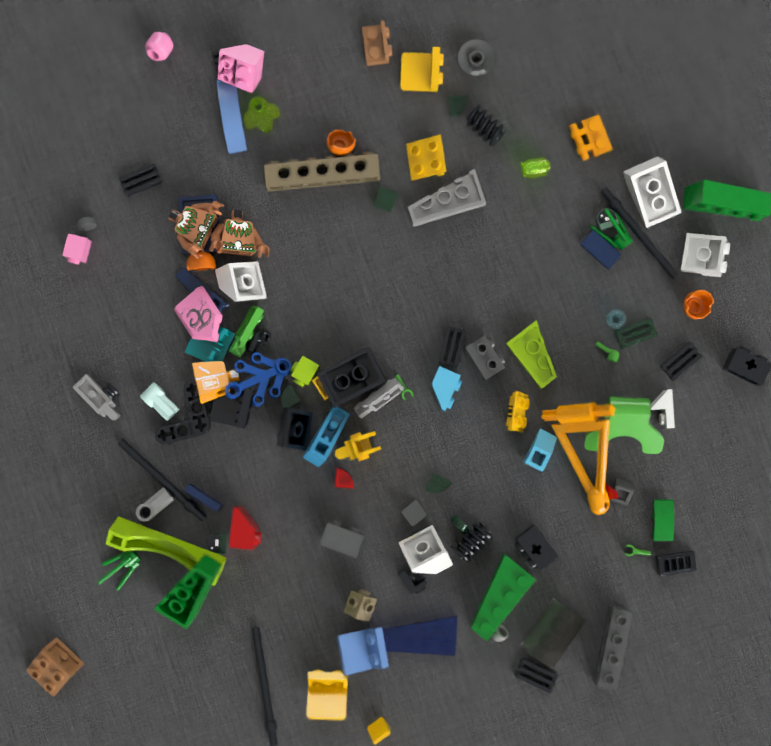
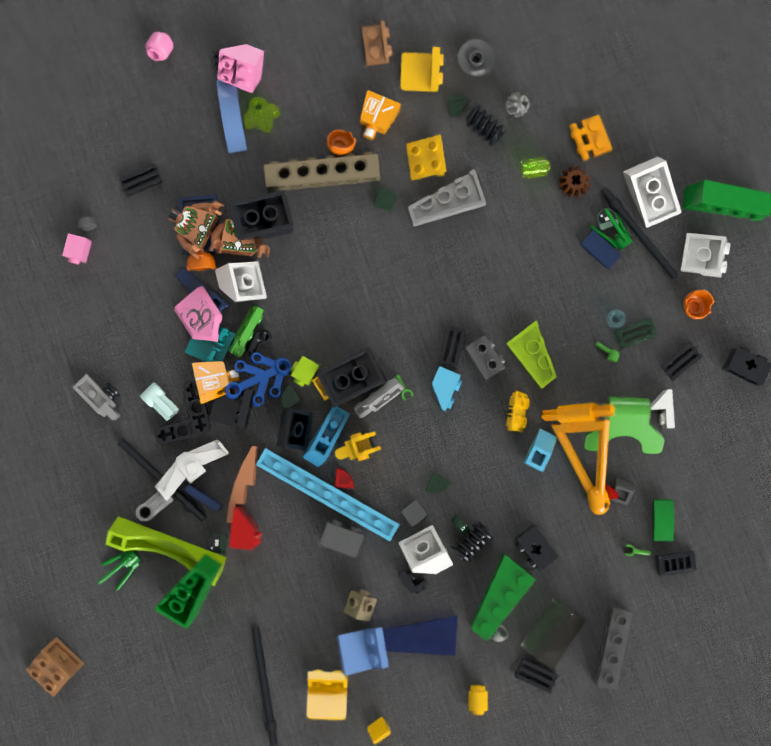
(190, 467): none -> white plate
(245, 477): none -> nougat slope
(261, 216): none -> black slope
(327, 494): none -> medium azure plate
(378, 114): none -> light orange torso
(477, 699): none -> yellow brick
(517, 104): none -> light grey gear
(569, 176): none -> reddish brown gear

